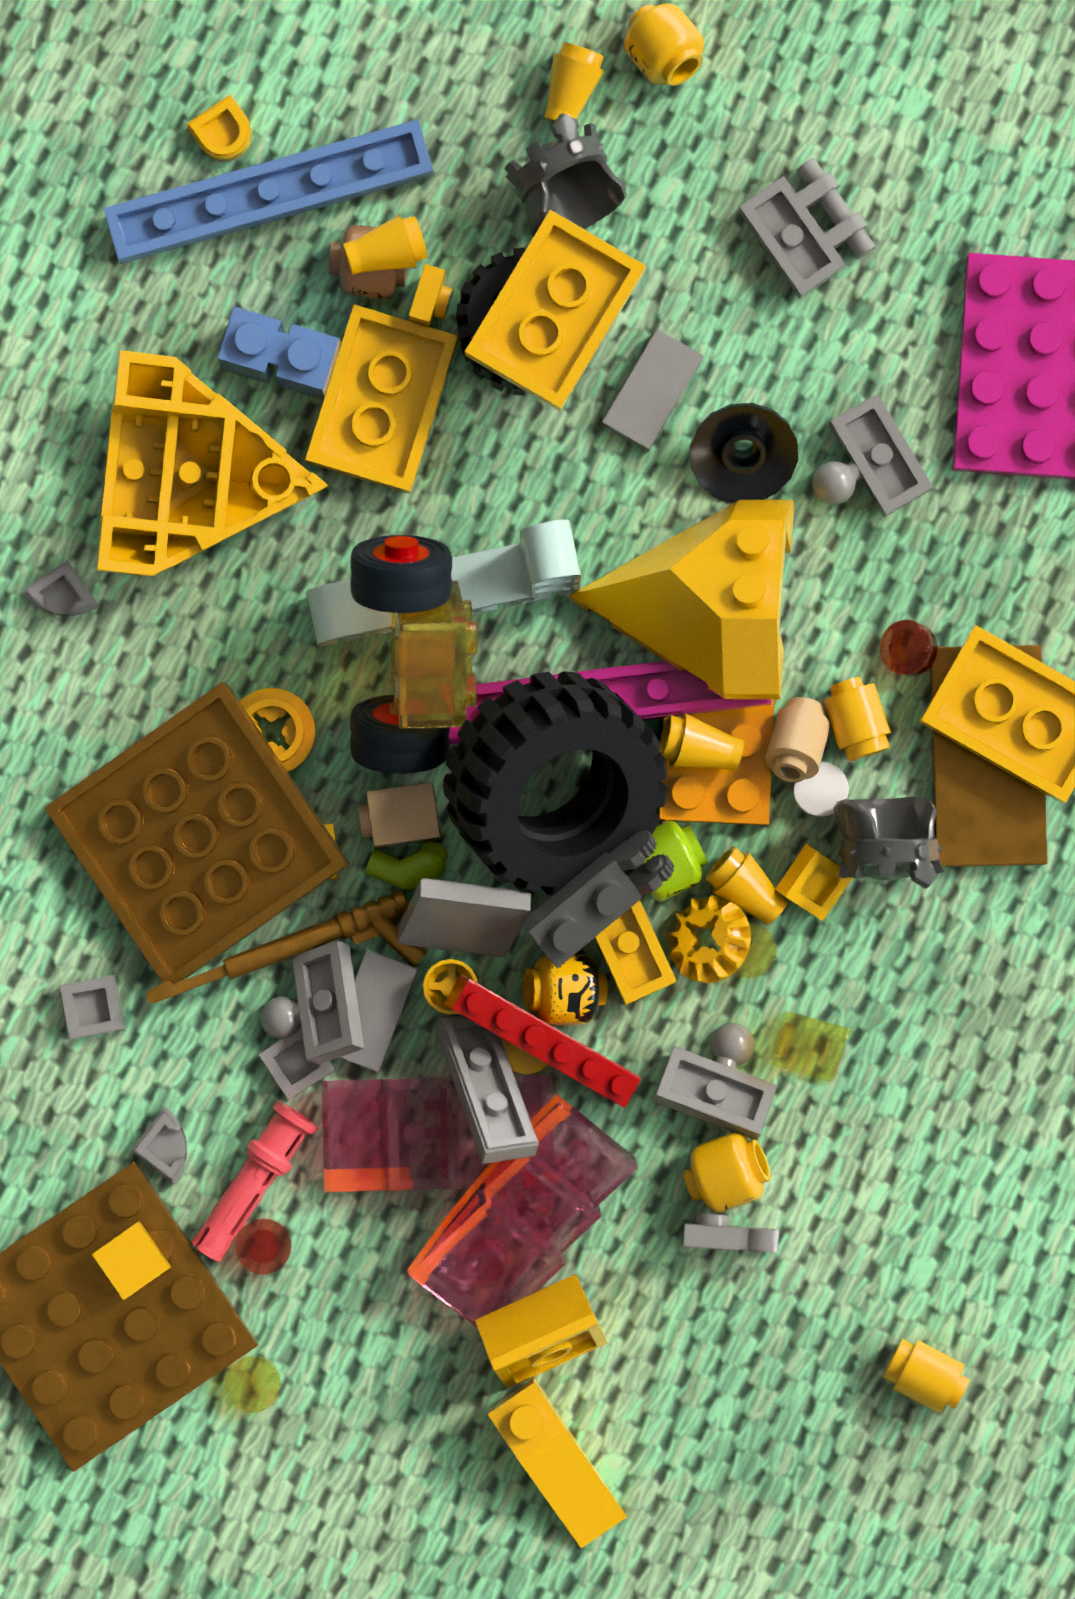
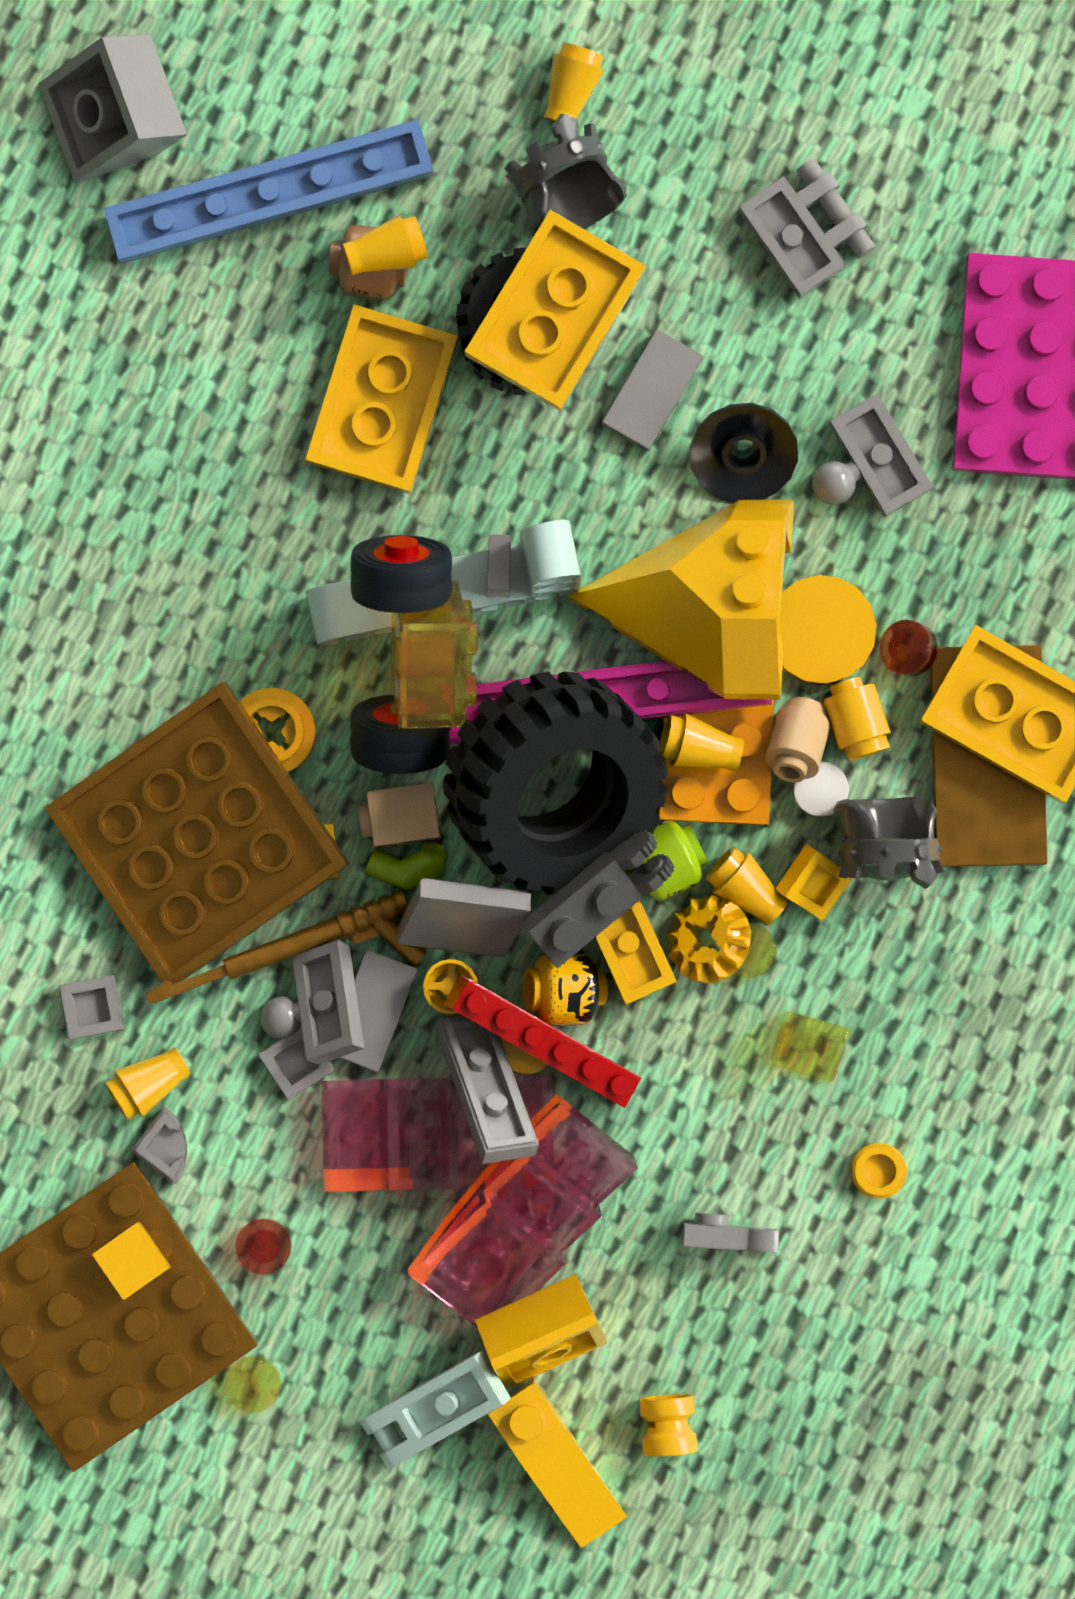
(61, 592): light grey tile -> none
(112, 106): none -> light grey slope
(144, 1084): none -> yellow cone
(184, 469): yellow wedge -> none
(222, 130): yellow tile -> none
(266, 1159): coral pin -> none
(302, 356): medium blue piece -> none
(431, 297): yellow plate -> none
(436, 1409): none -> light aqua plate
(499, 566): none -> light grey tile
(664, 44): yellow head -> none
(668, 1425): none -> yellow wheel
(715, 1088): light grey plate -> none
(727, 1172): yellow head -> none
(825, 629): none -> yellow tile
(878, 1170): none -> yellow tile
(926, 1375): yellow brick -> none

